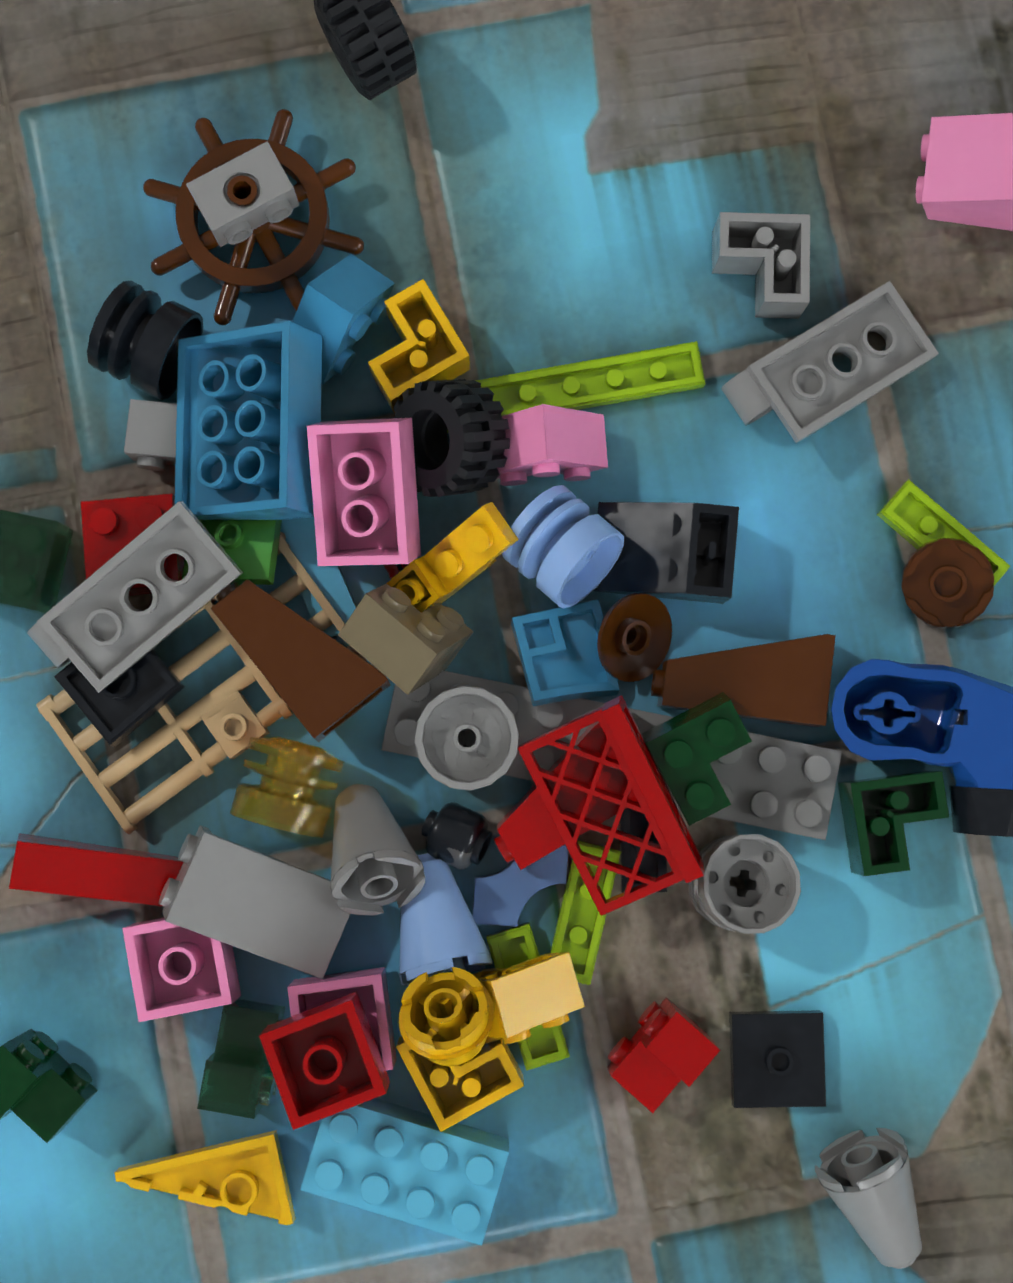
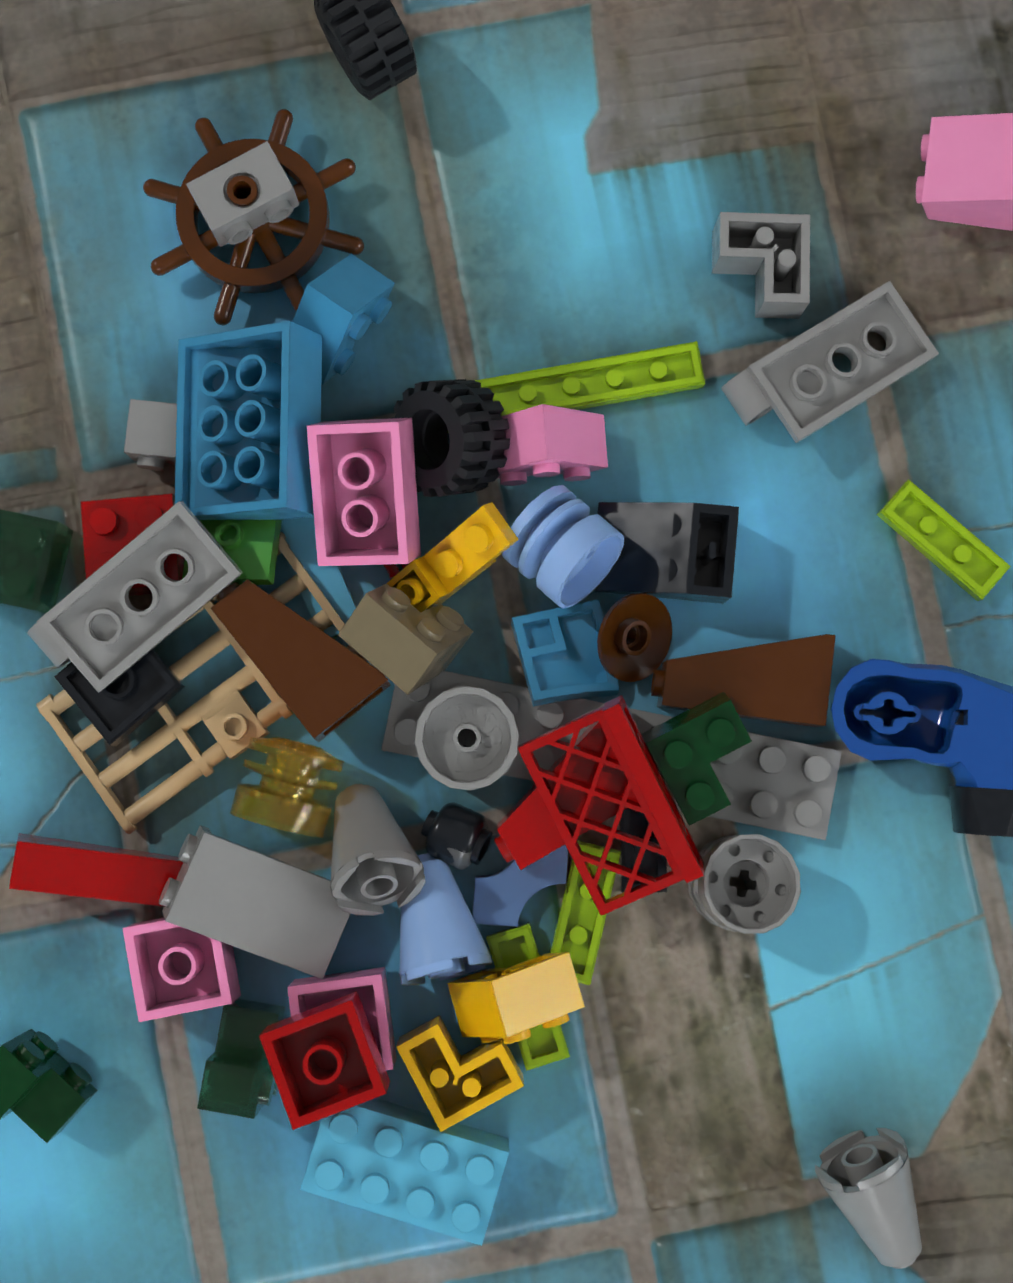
(141, 338): black wheel -> none
(235, 1174): yellow wing -> none
(428, 345): yellow brick -> none
(446, 1016): yellow cone -> none
(661, 1054): red brick -> none
(777, 1059): black plate -> none
(876, 816): dark green brick -> none
(947, 582): reddish brown tile -> none

